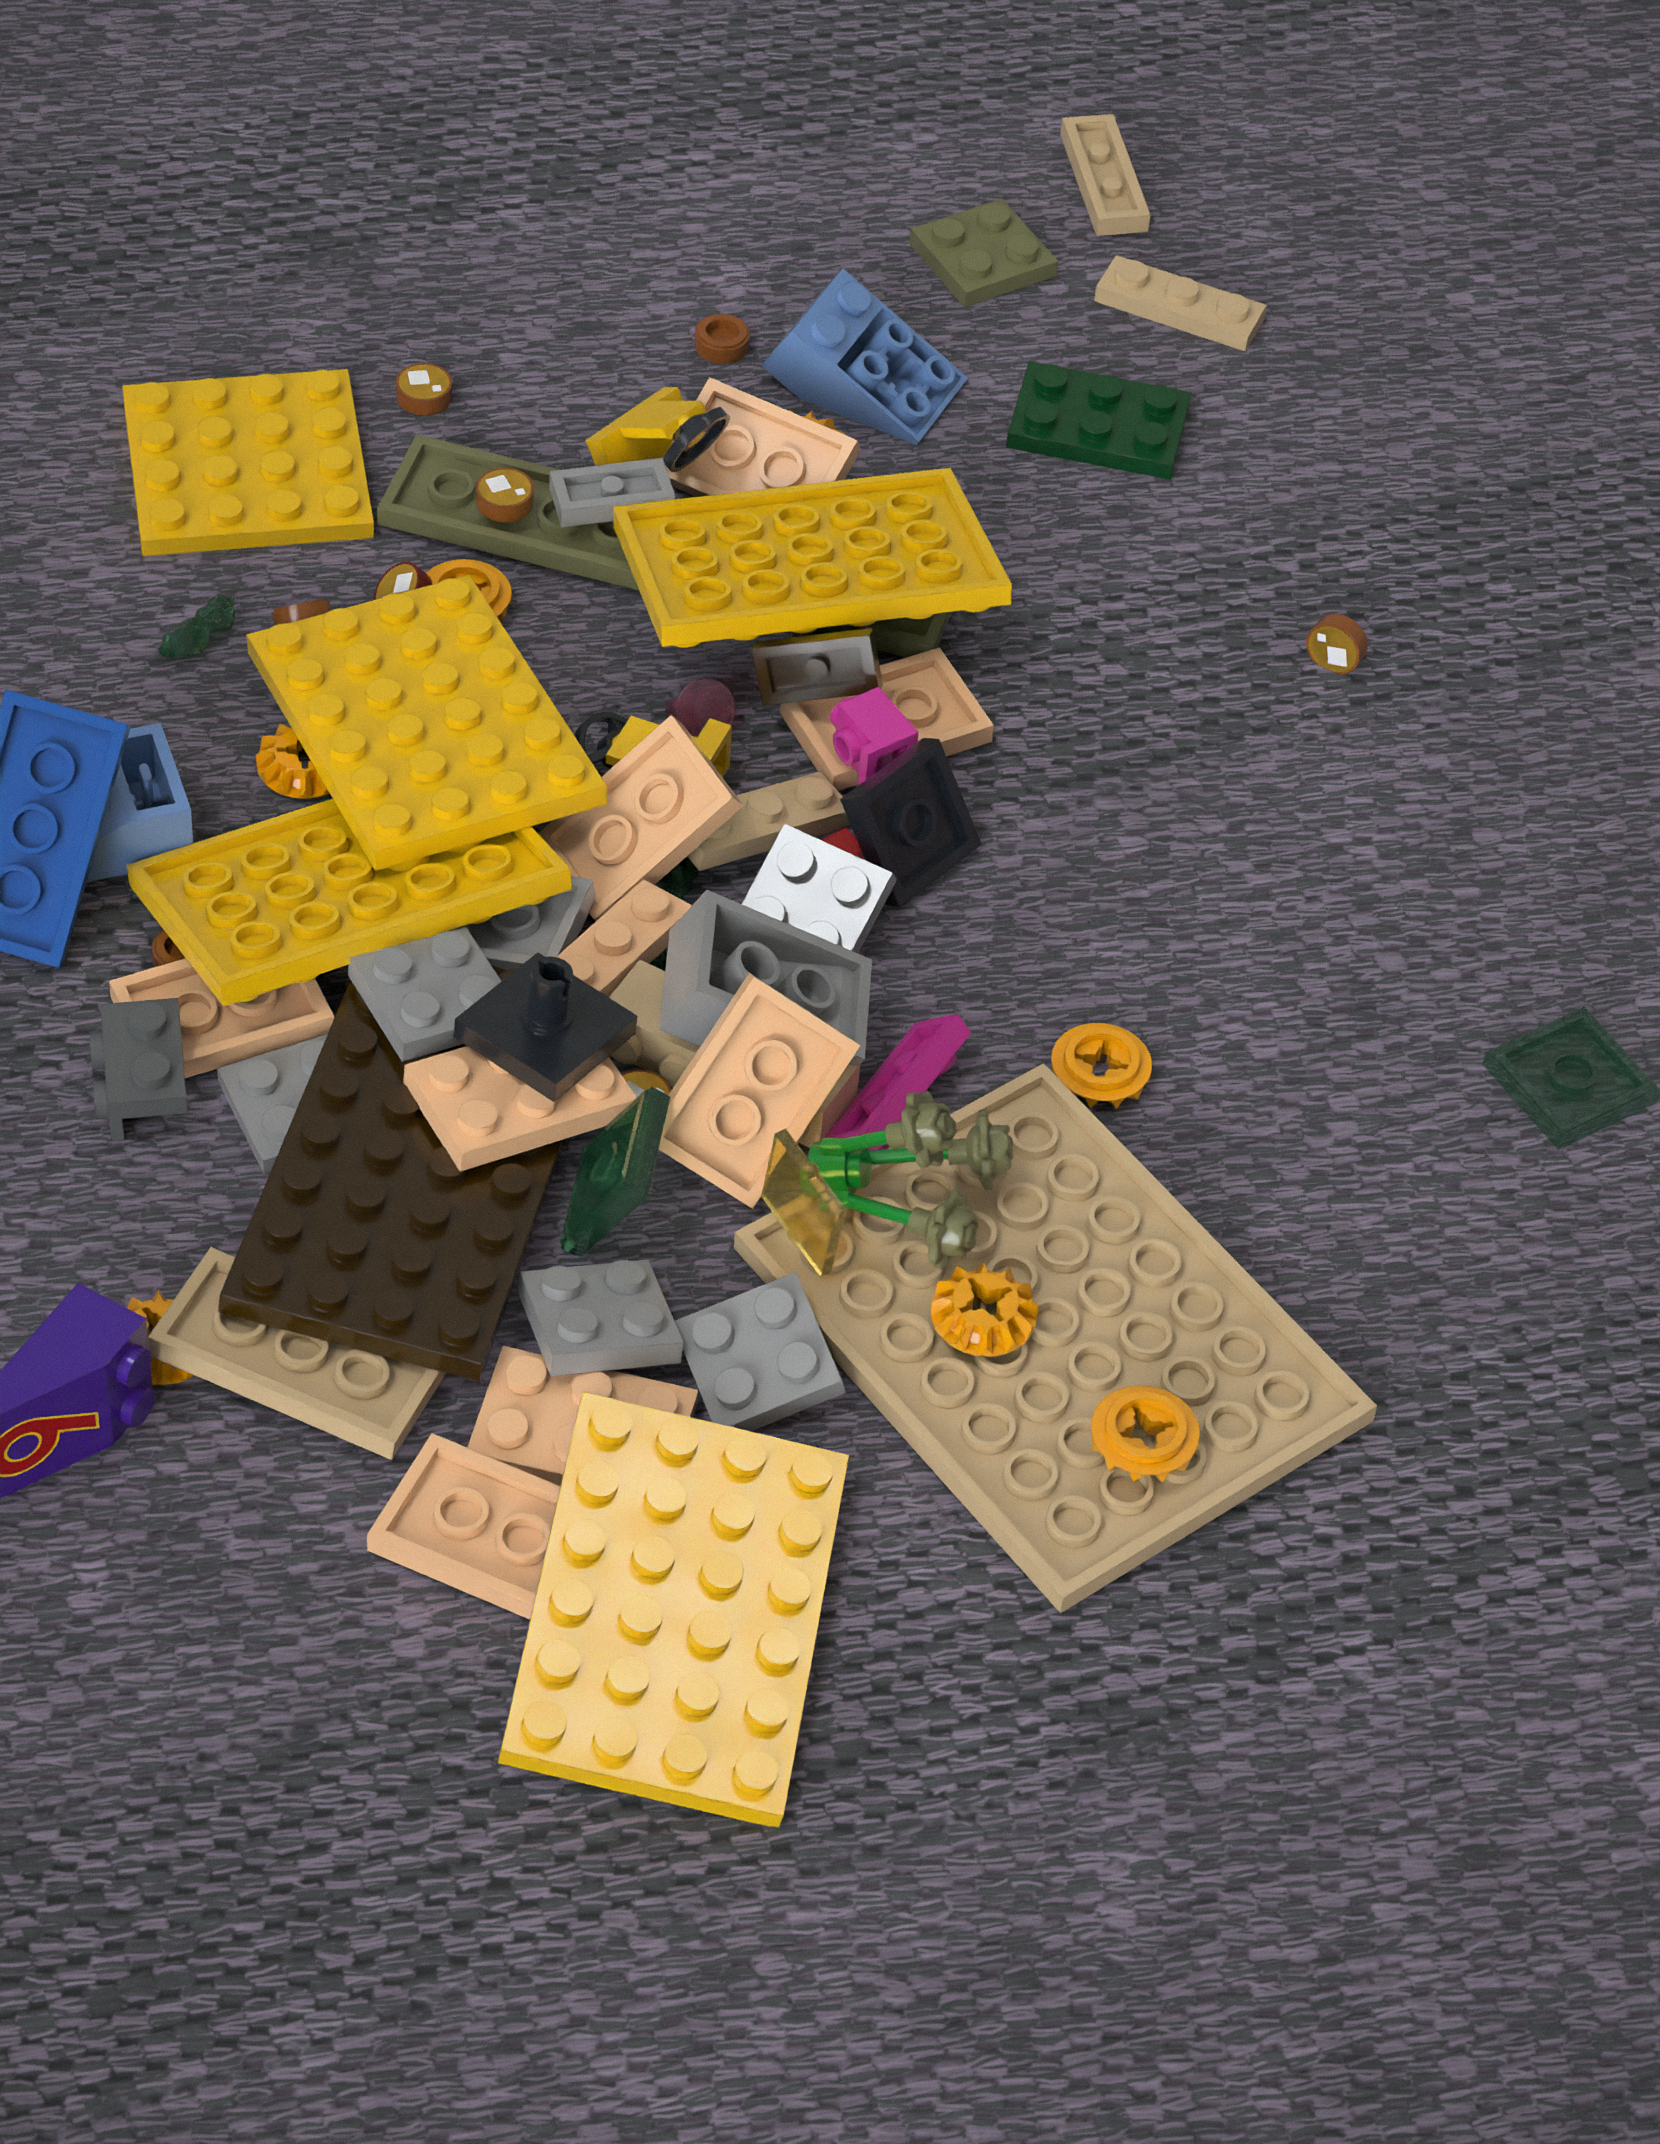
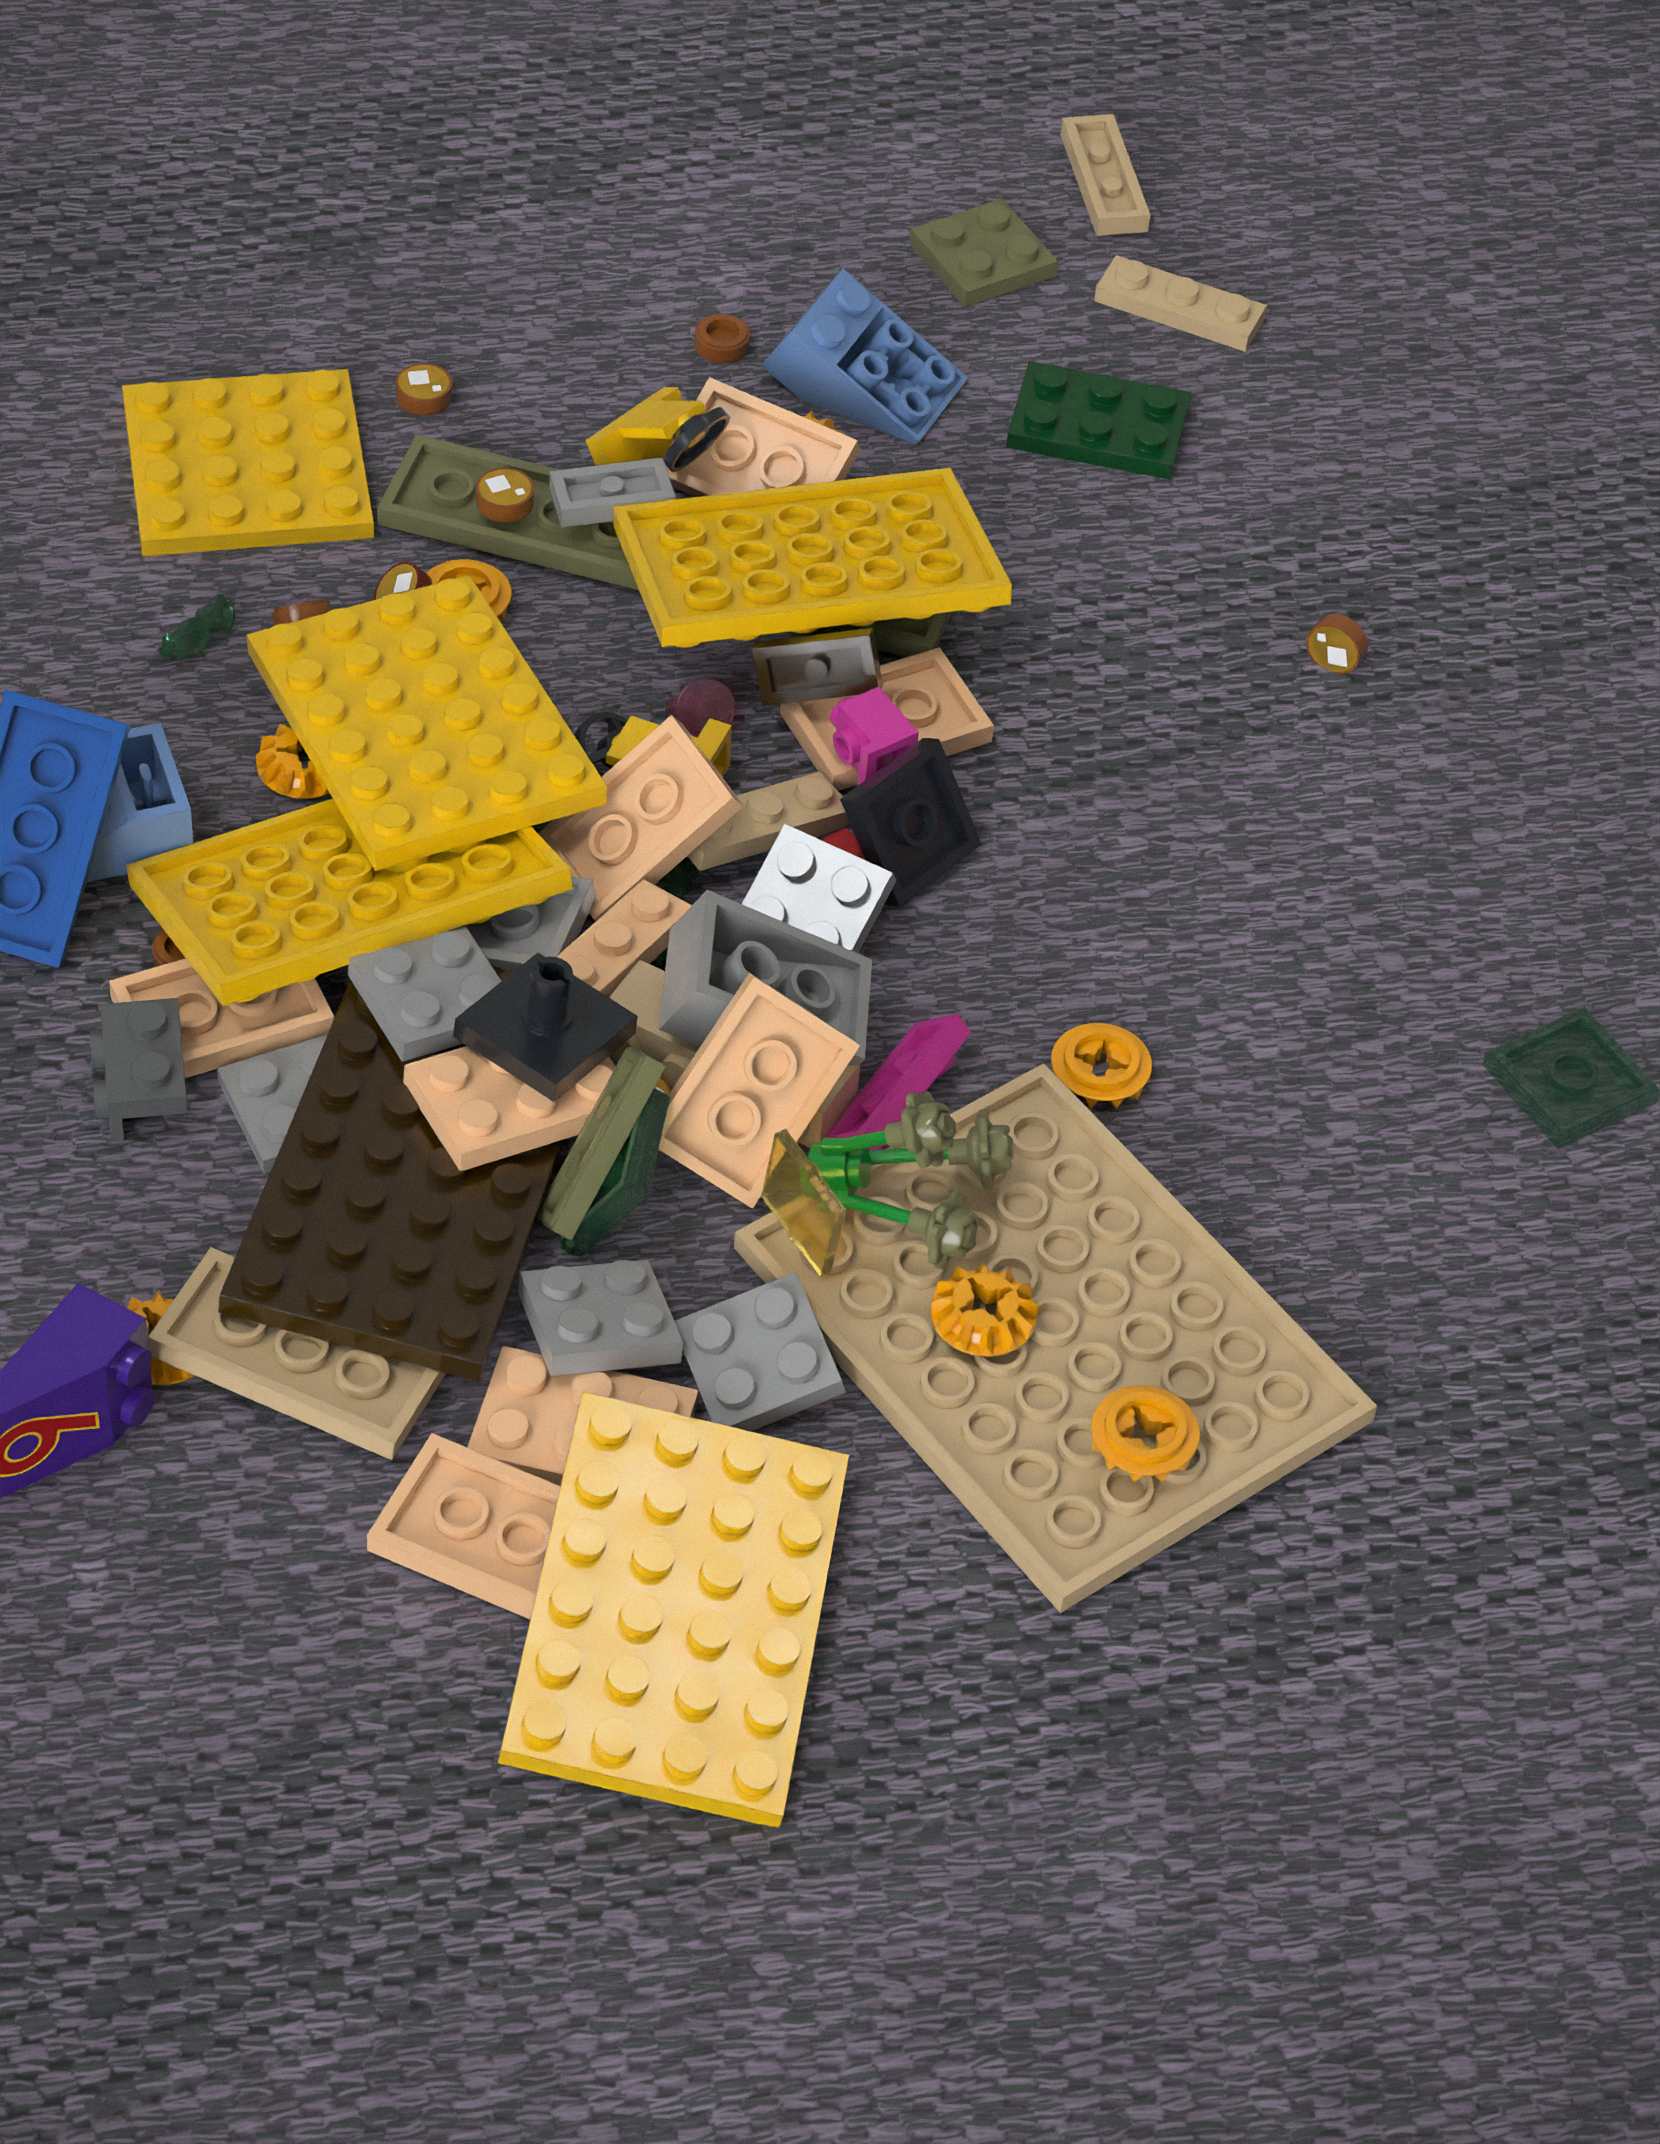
(599, 1142): none -> olive tile

